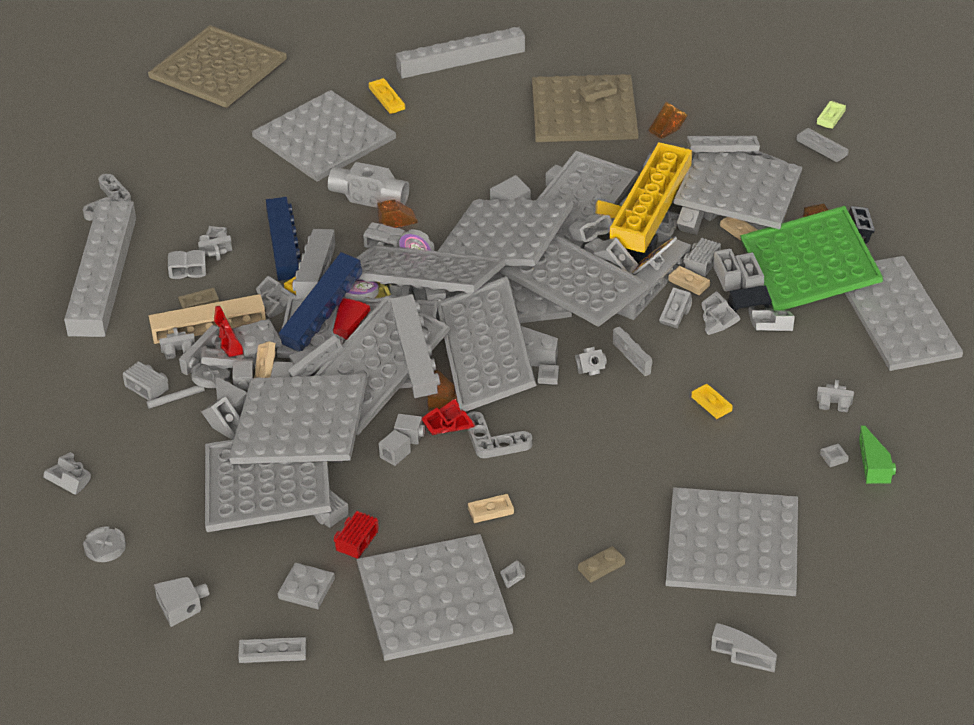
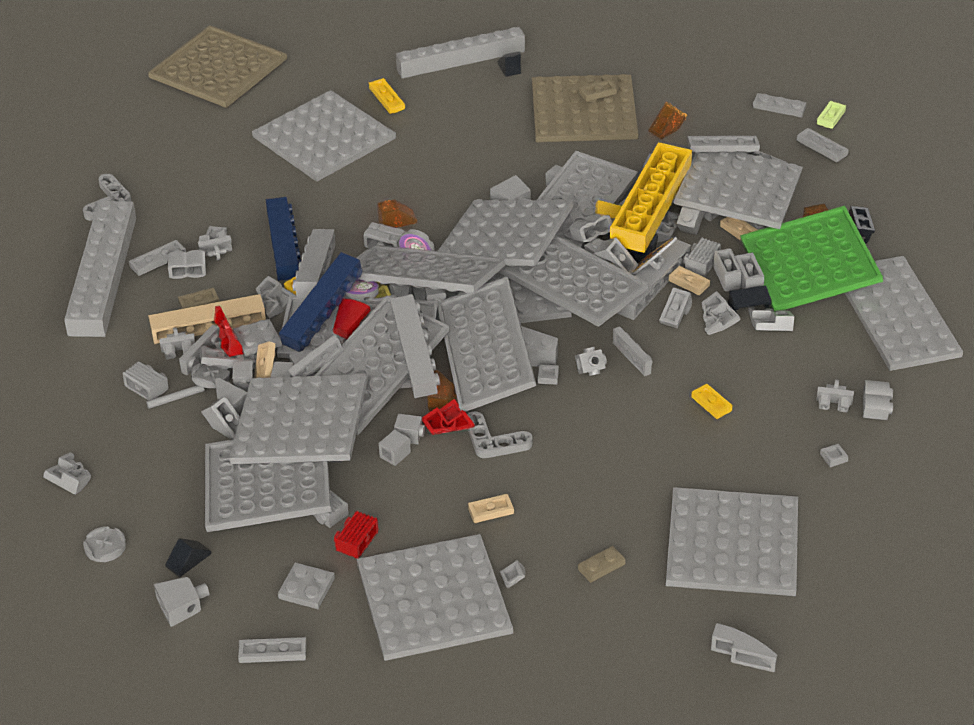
(154, 258): none -> light grey plate
(186, 555): none -> black slope
(368, 184): light grey brick -> none
(510, 63): none -> black slope
(779, 105): none -> light grey plate
(875, 458): bright green slope -> none
(877, 400): none -> light grey brick

